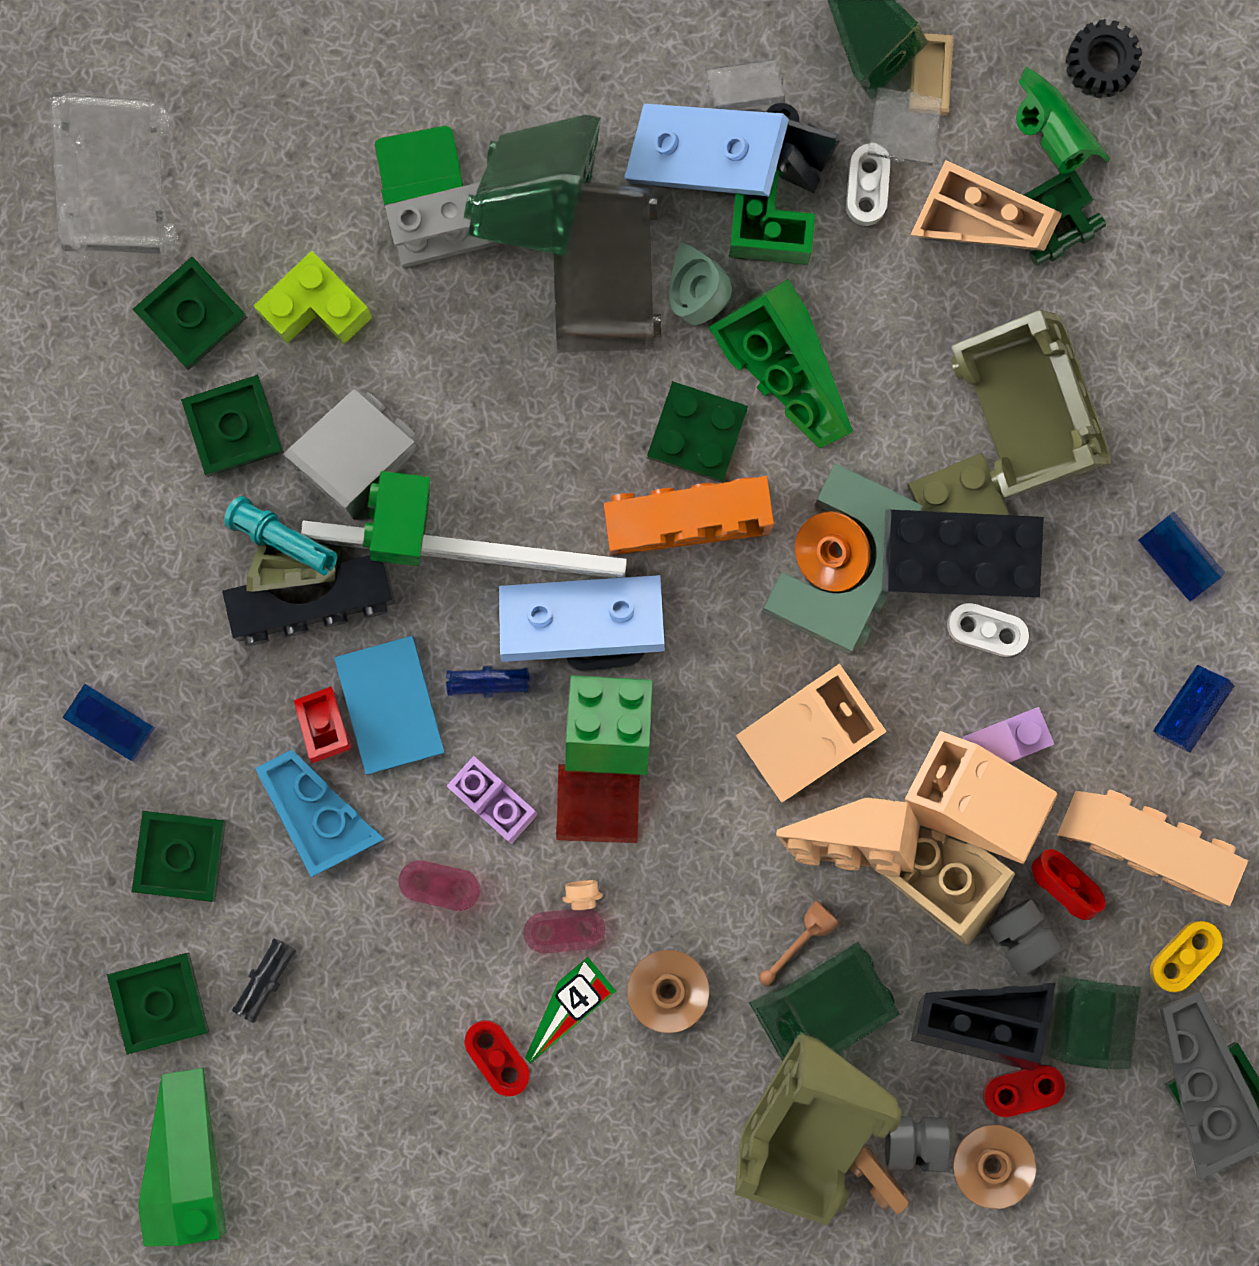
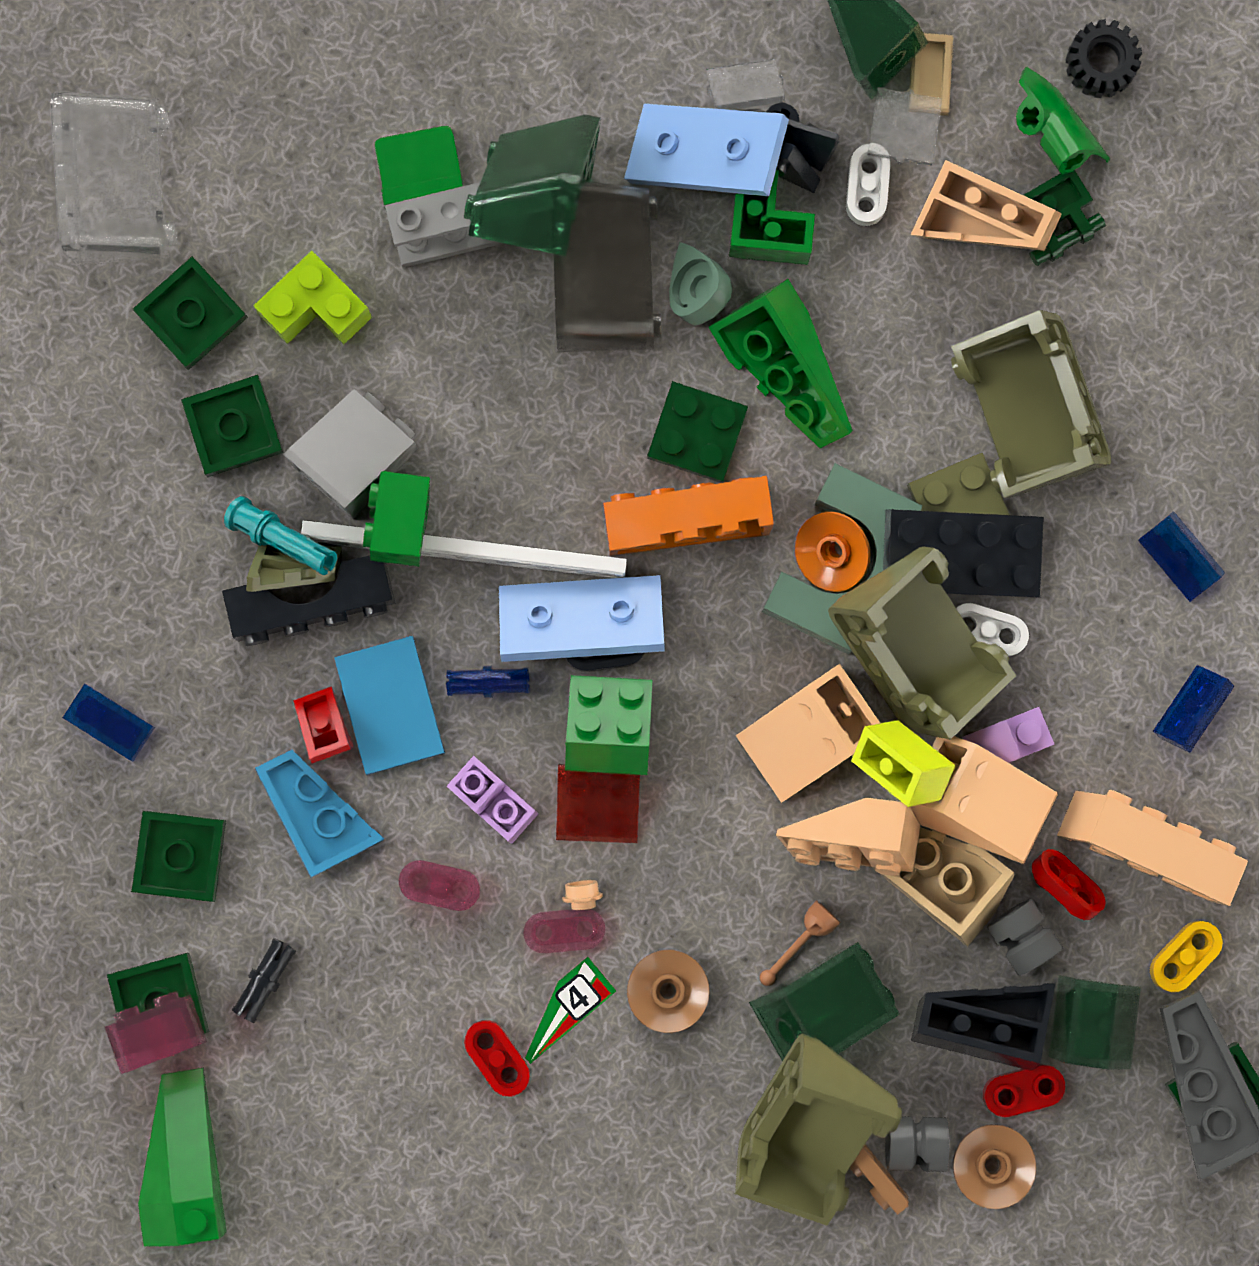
(156, 1033): none -> clear pink brick
(903, 763): none -> neon yellow brick
(920, 646): none -> olive windscreen

